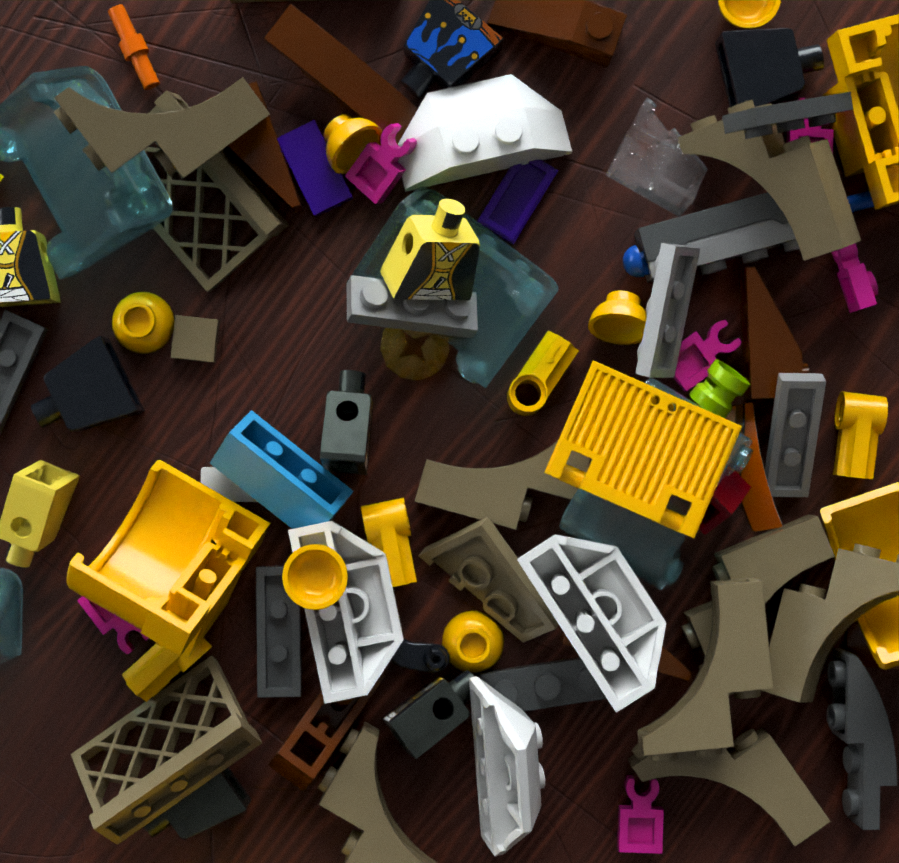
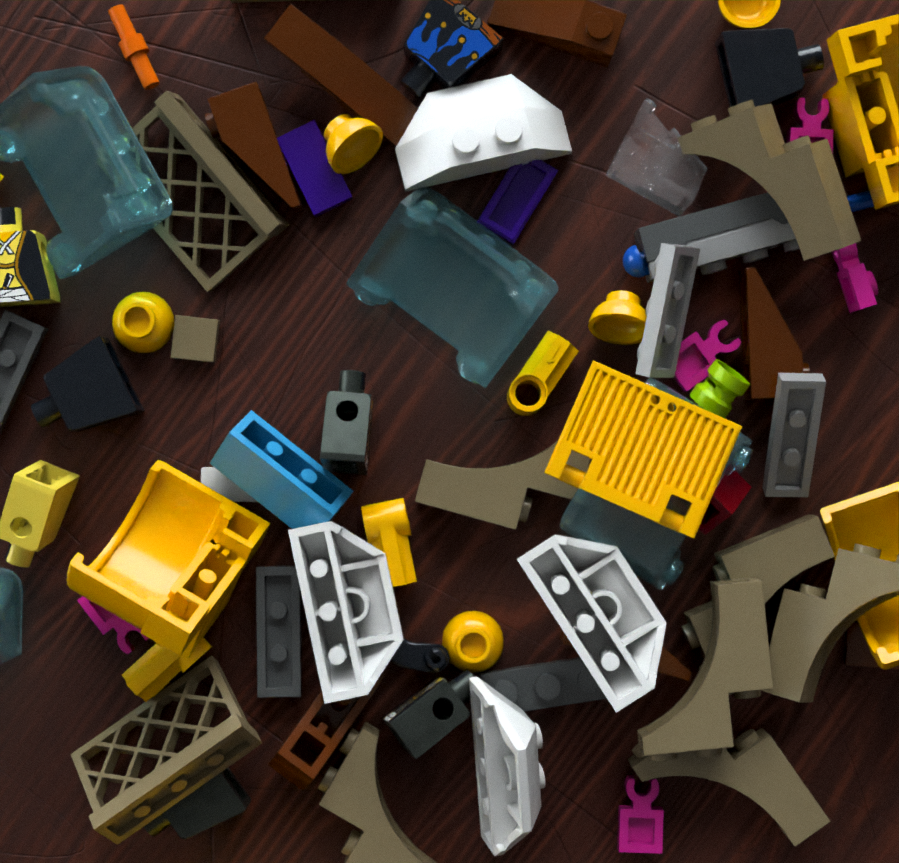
(183, 136): dark tan arch -> none
(315, 576): yellow piece -> none
(373, 304): light grey plate -> none
(378, 167): dark pink plate -> none
(412, 367): clear yellow gear -> none
(433, 256): torso -> none
(490, 570): dark tan wing -> none
(758, 501): orange sticker -> none
(788, 115): dark grey plate -> none
(859, 423): yellow piece -> none
(862, 723): dark grey slope -> none

